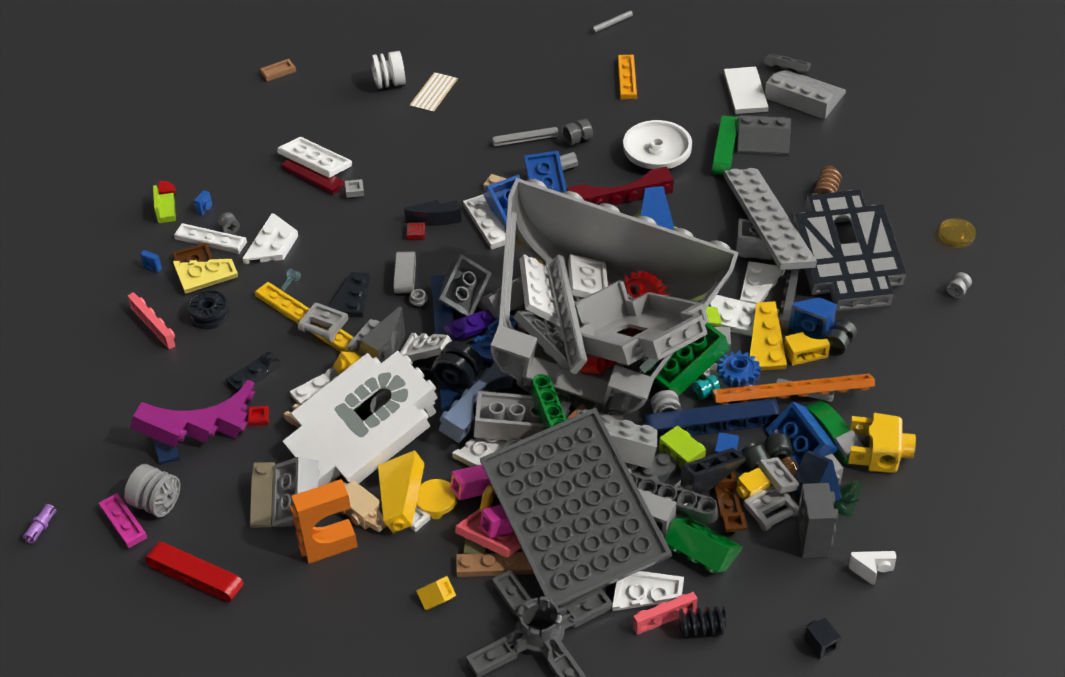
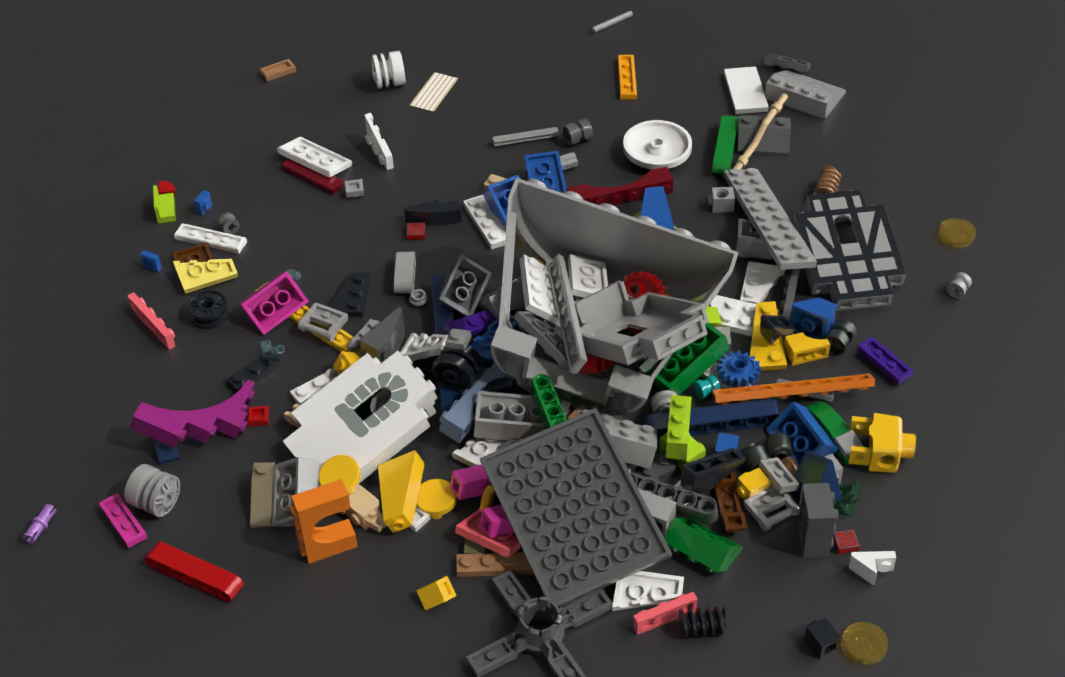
(272, 241): white wing -> none
(273, 302): none -> dark pink slope
(275, 350): none -> clear light blue arm
(342, 468): none -> yellow tile
(378, 145): none -> white wing
(458, 339): none -> light grey plate
(678, 427): none -> lime brick
(722, 199): none -> light grey brick
(773, 326): none -> black slope
(775, 109): none -> tan bar
(846, 541): none -> red tile
(865, 642): none -> clear yellow tile
(885, 360): none -> dark purple plate

